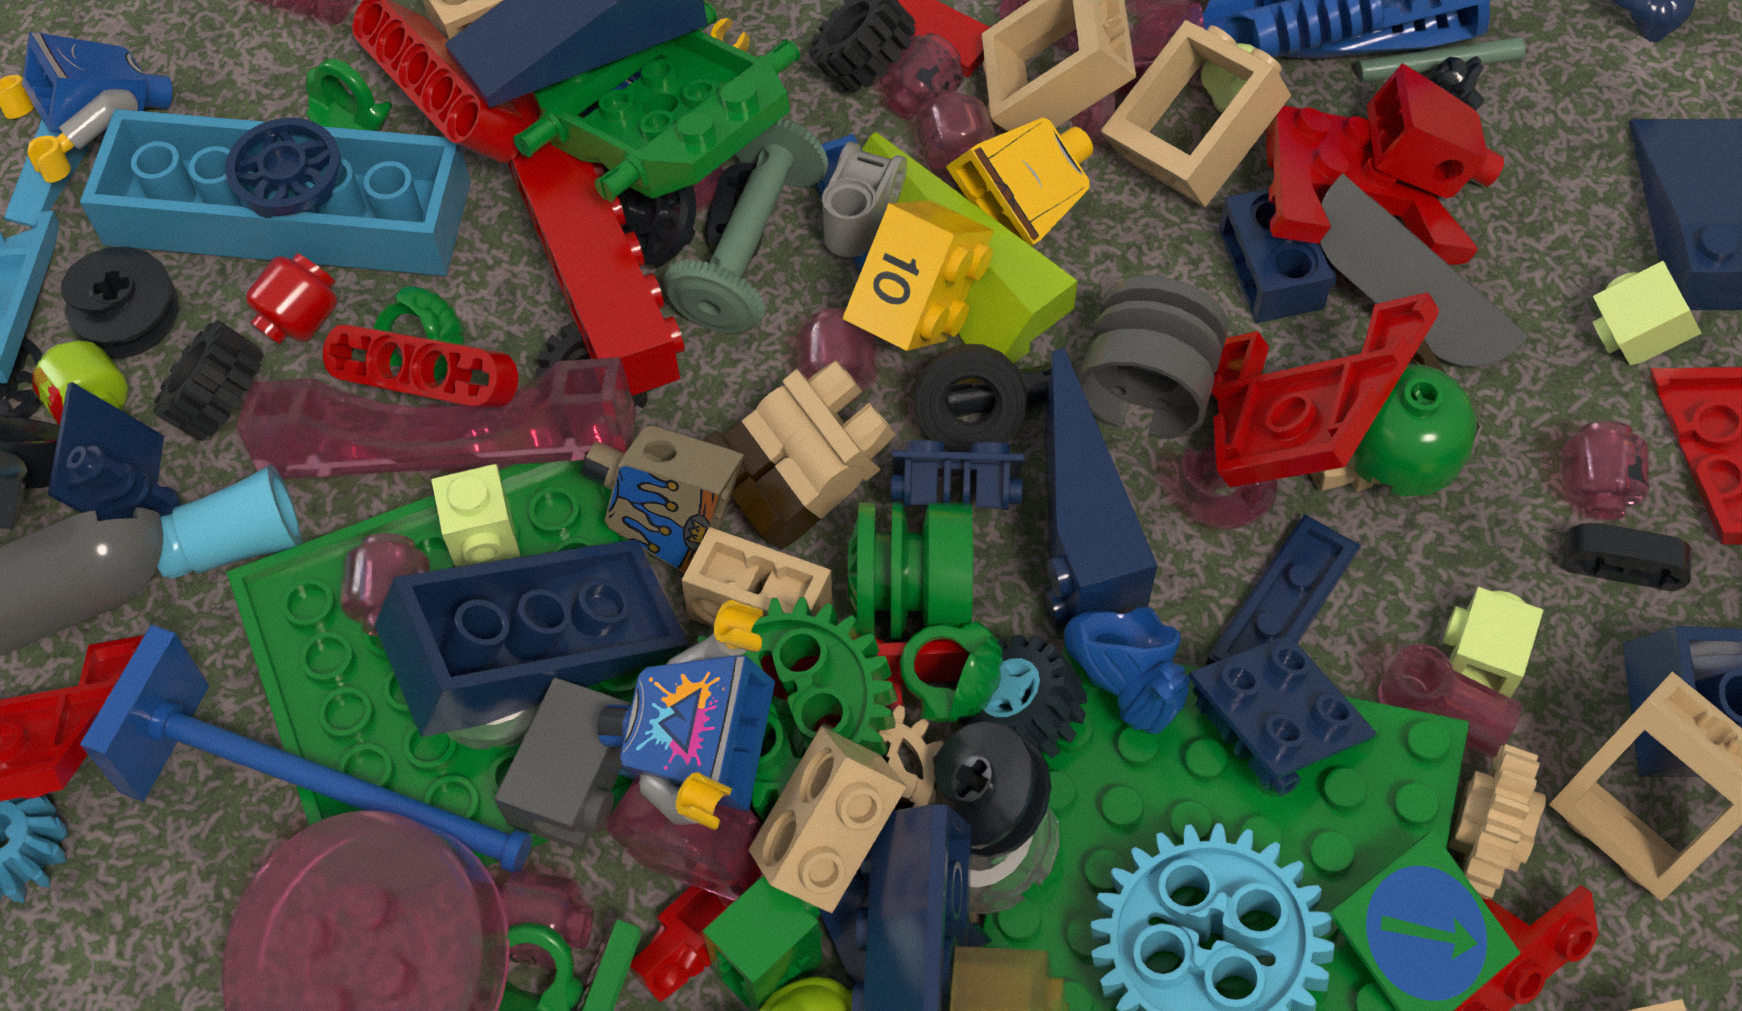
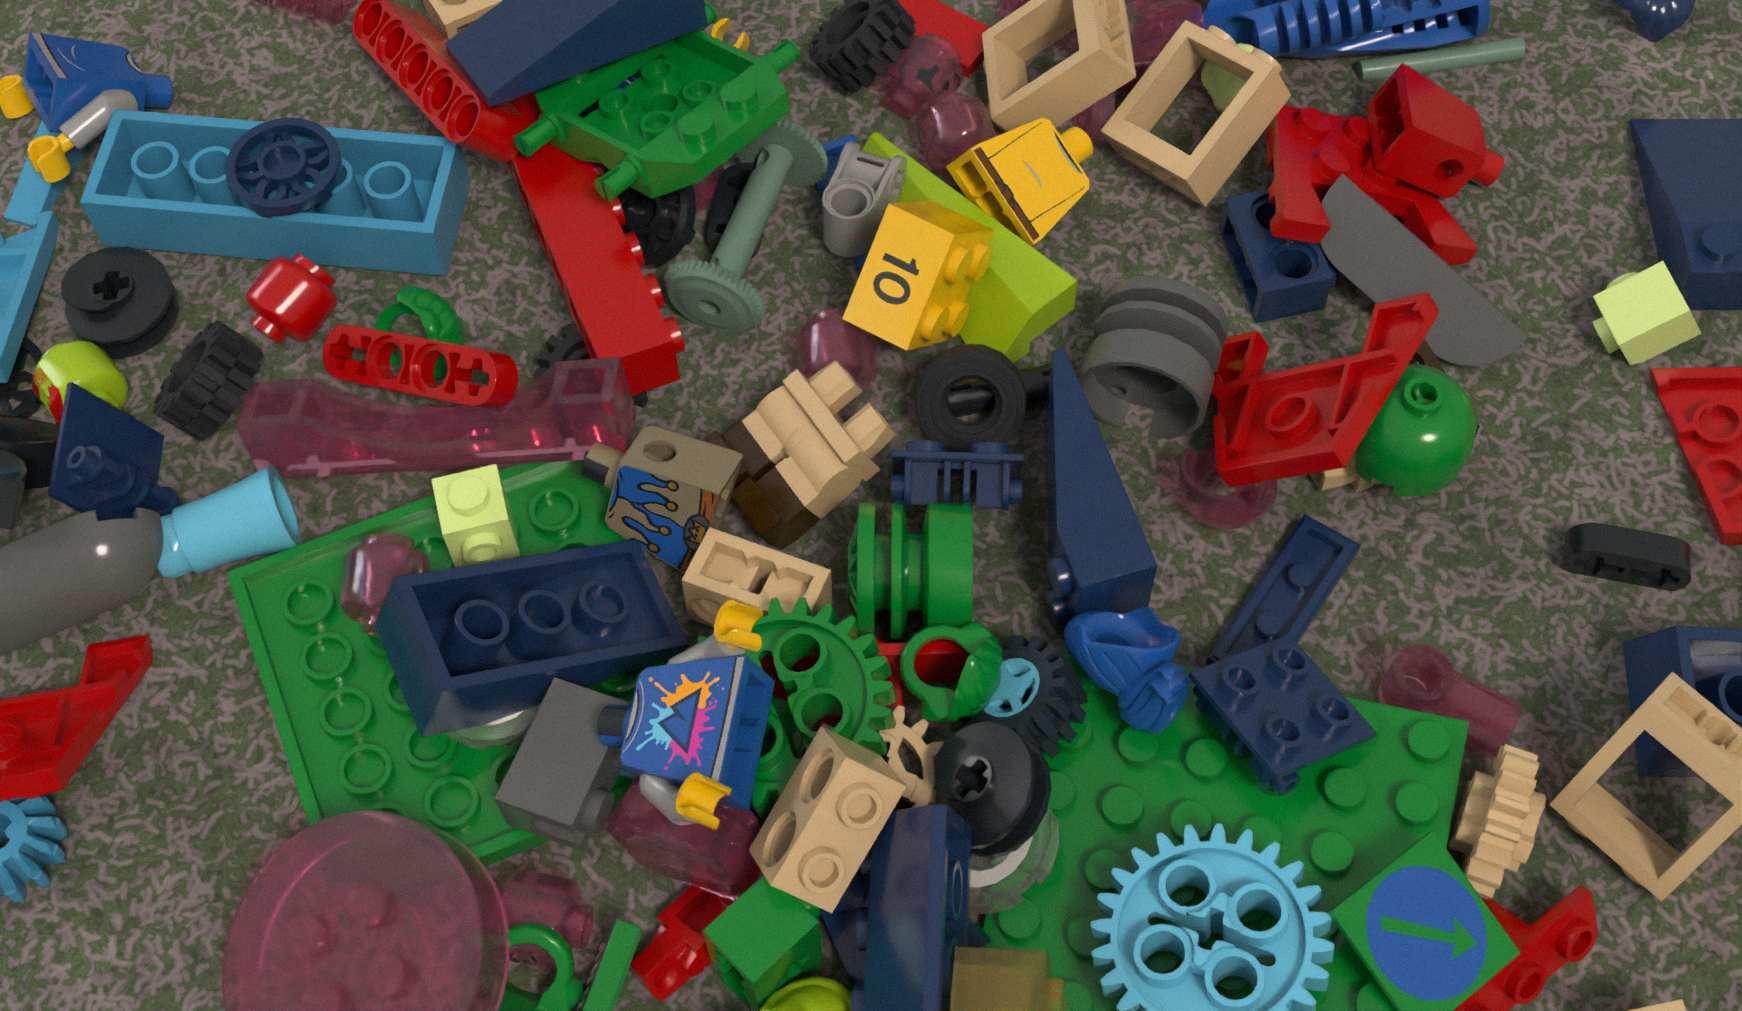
(155, 709): blue tile -> none
(336, 108): green piece -> none
(1459, 79): black plant -> none
(1493, 639): yellowish green brick -> none
(1605, 470): clear pink head -> none

